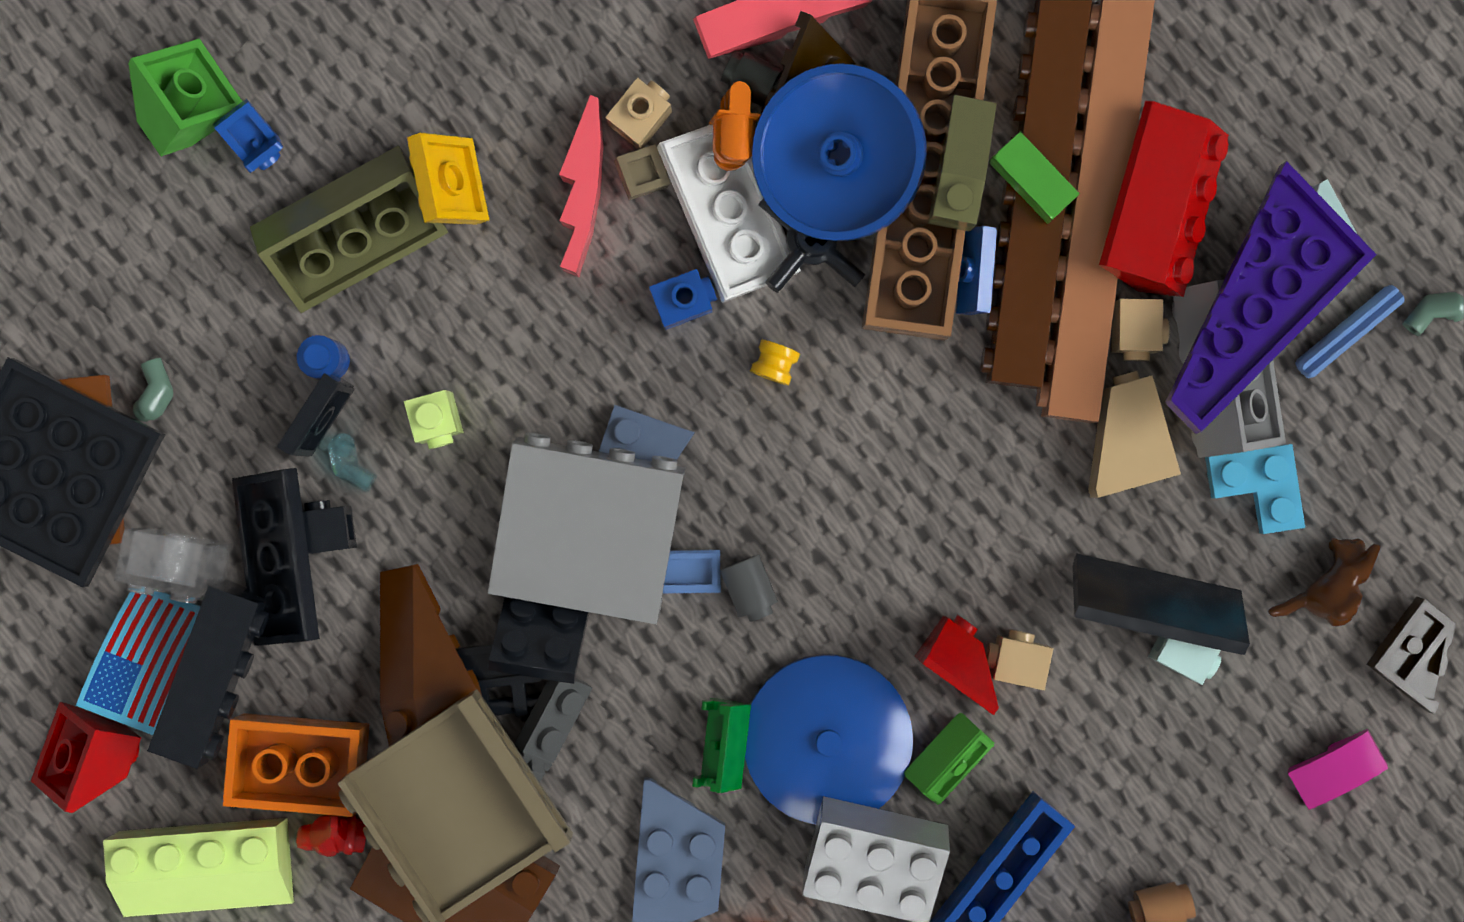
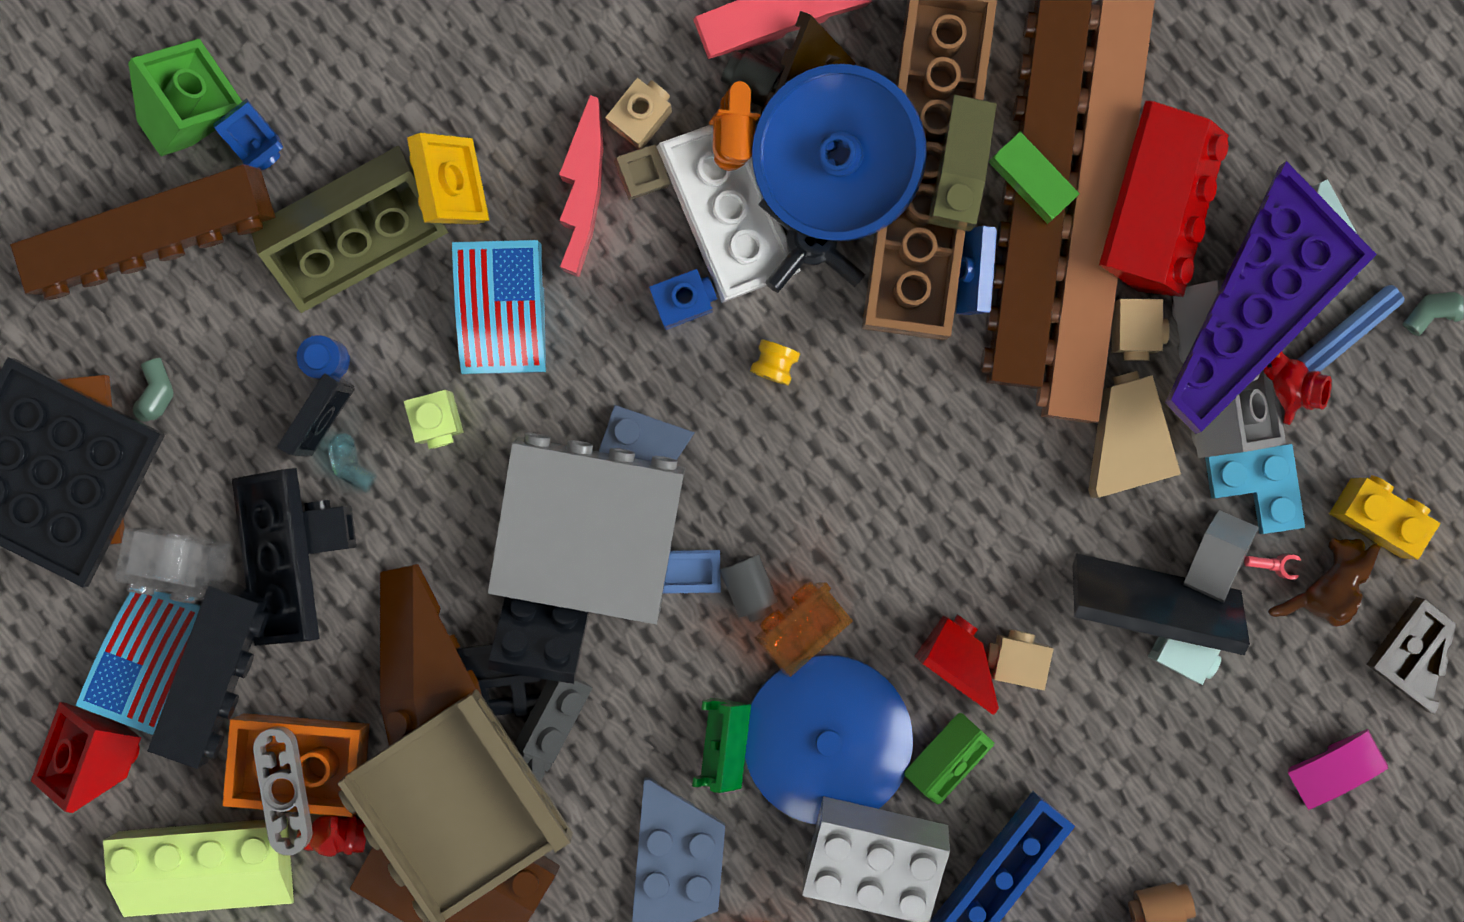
(143, 231): none -> reddish brown brick
(298, 820): none -> light grey beam
(499, 306): none -> slope
(803, 627): none -> clear orange bracket
(1220, 555): none -> light grey slope
(1273, 564): none -> coral hand
(1297, 386): none -> red animal
(1384, 517): none -> yellow brick

